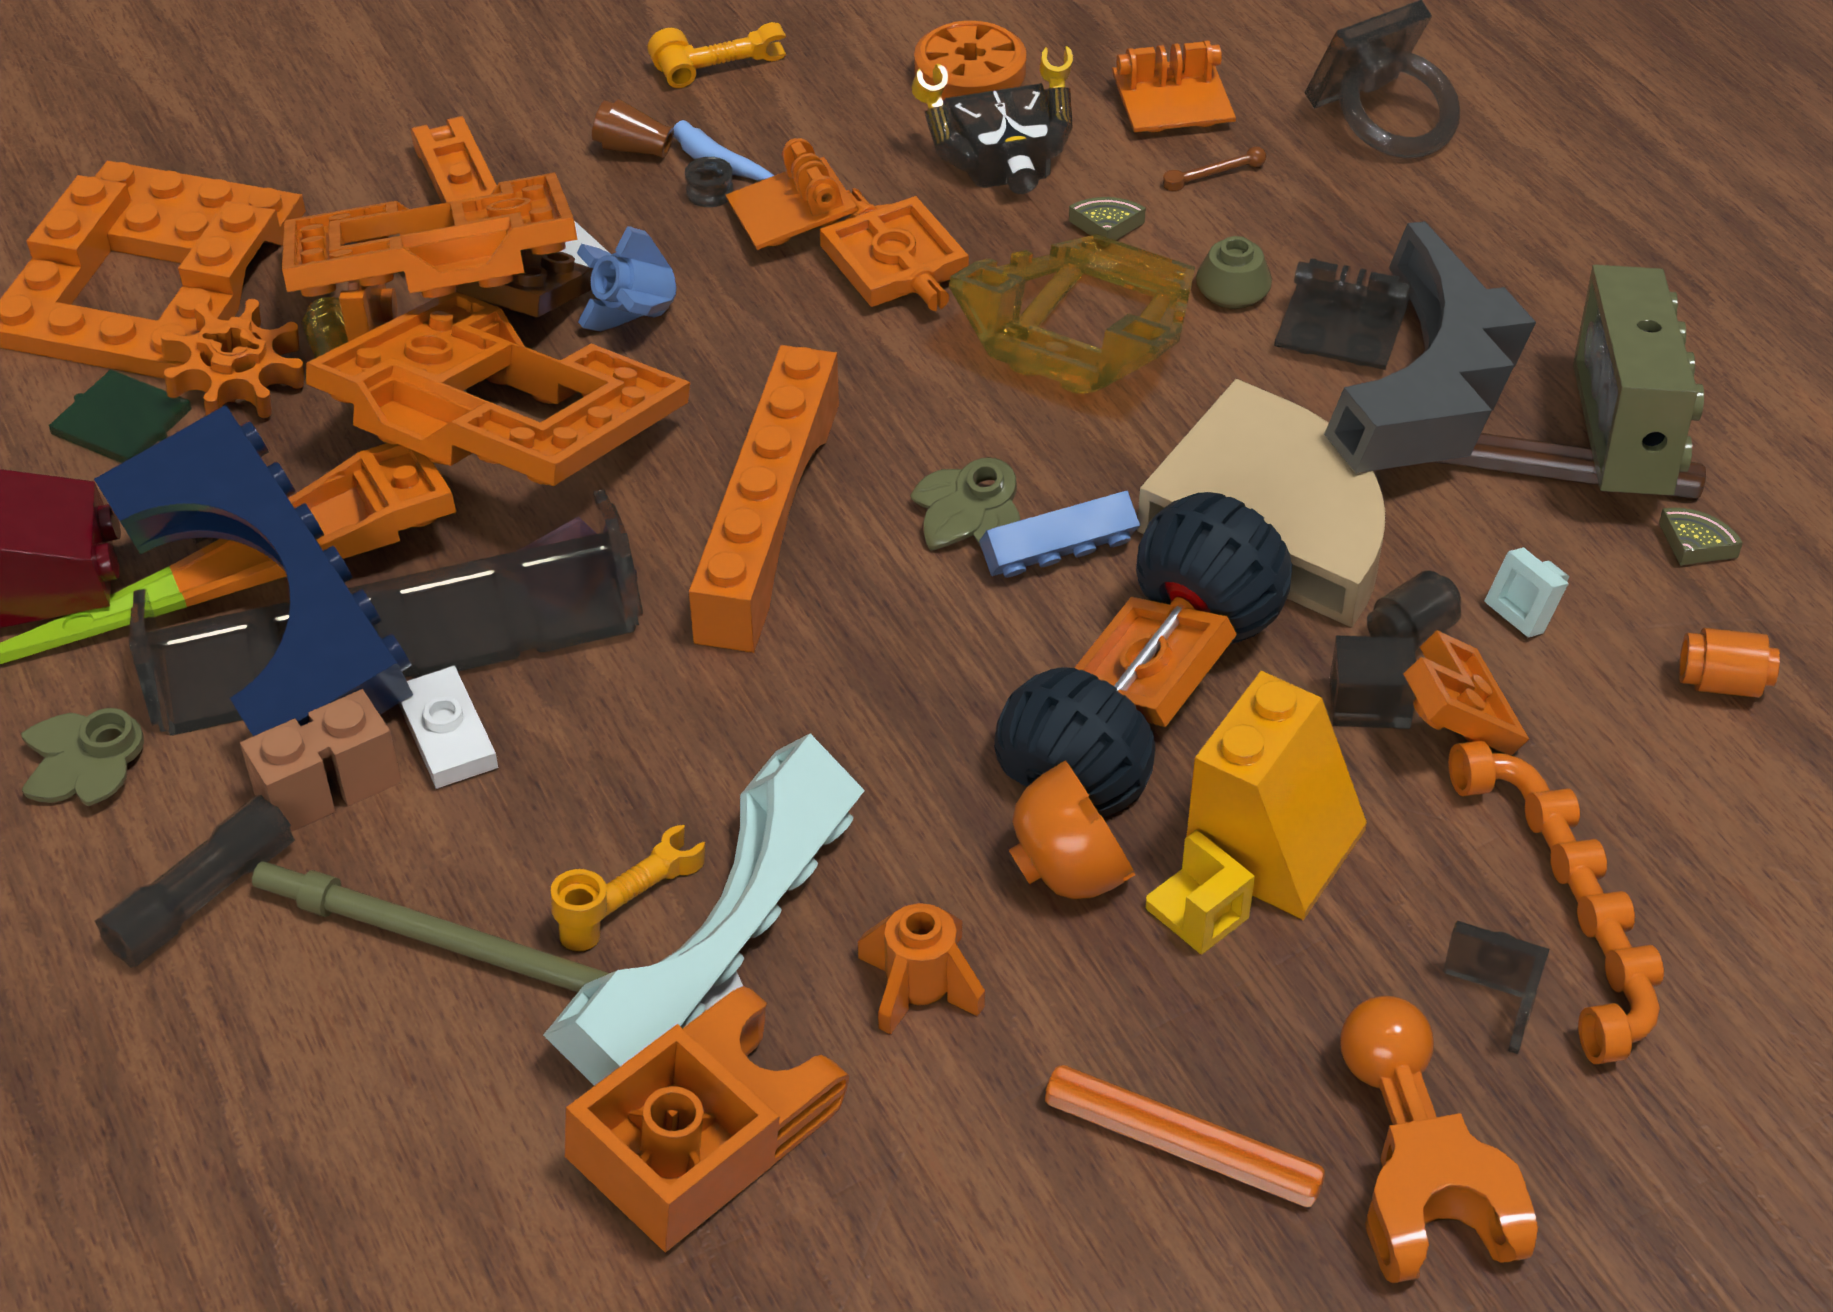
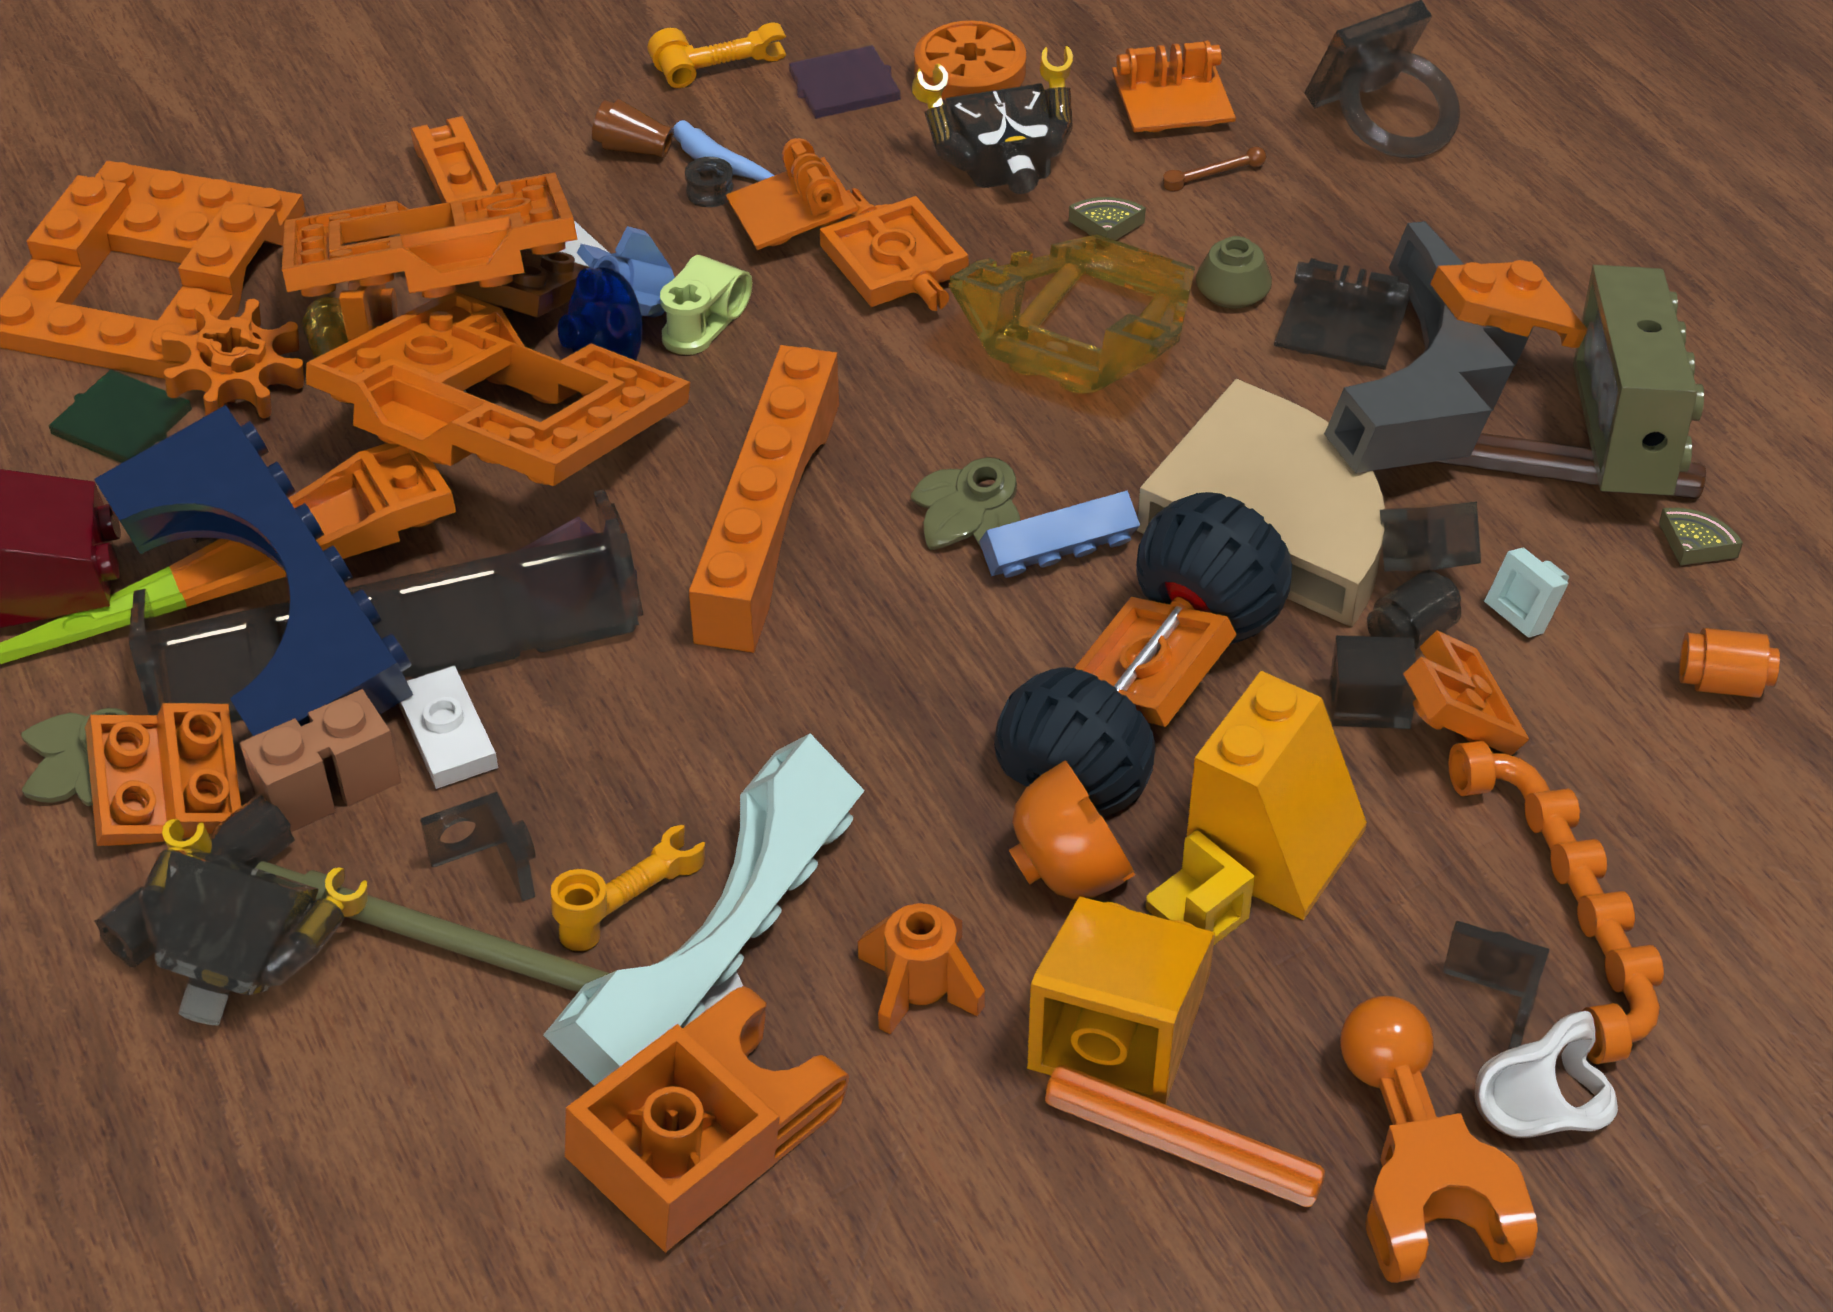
(161, 771): none -> orange slope
(233, 922): none -> clear smoke torso
(491, 829): none -> clear smoke bracket
(603, 314): none -> clear blue dish
(702, 303): none -> yellowish green piece
(844, 81): none -> clear purple piece
(1118, 996): none -> light orange slope
(1430, 536): none -> clear smoke brick
(1507, 297): none -> orange wing
(1520, 1087): none -> white piece

